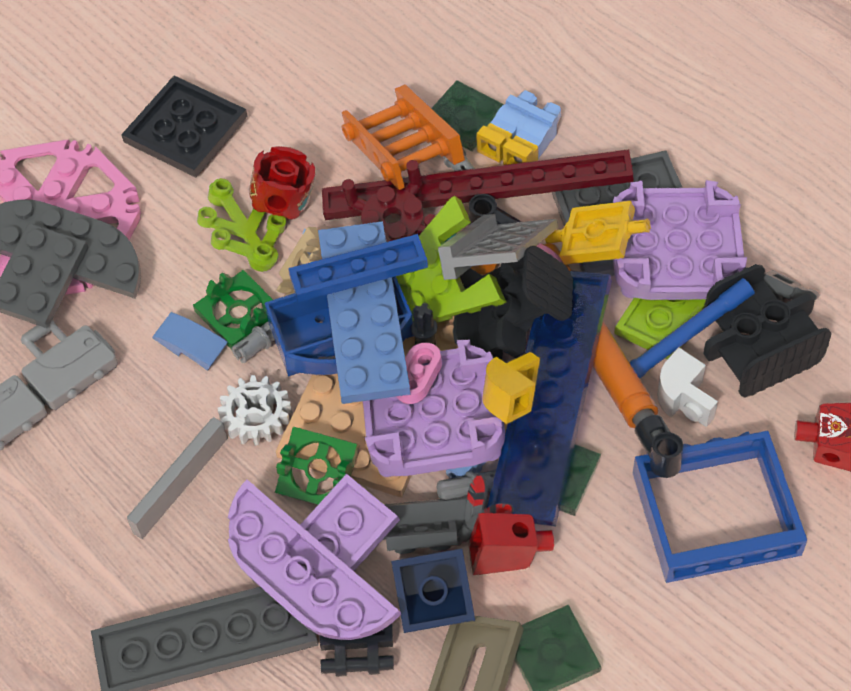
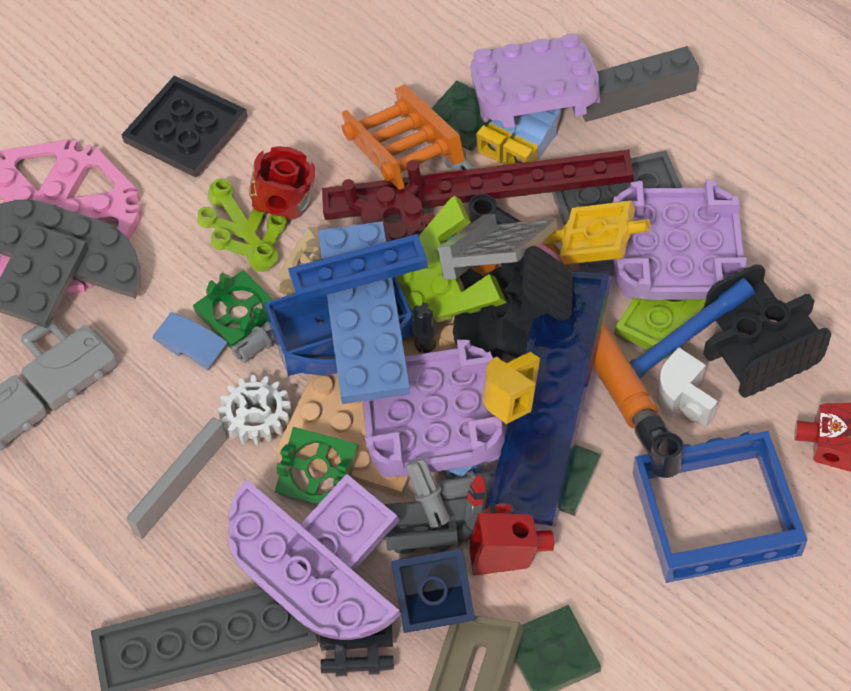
(421, 376): bright pink plate -> none
(427, 492): none -> light grey axle
(534, 78): none -> lavender plate
(644, 82): none -> dark grey brick
(785, 287): dark grey plate -> none

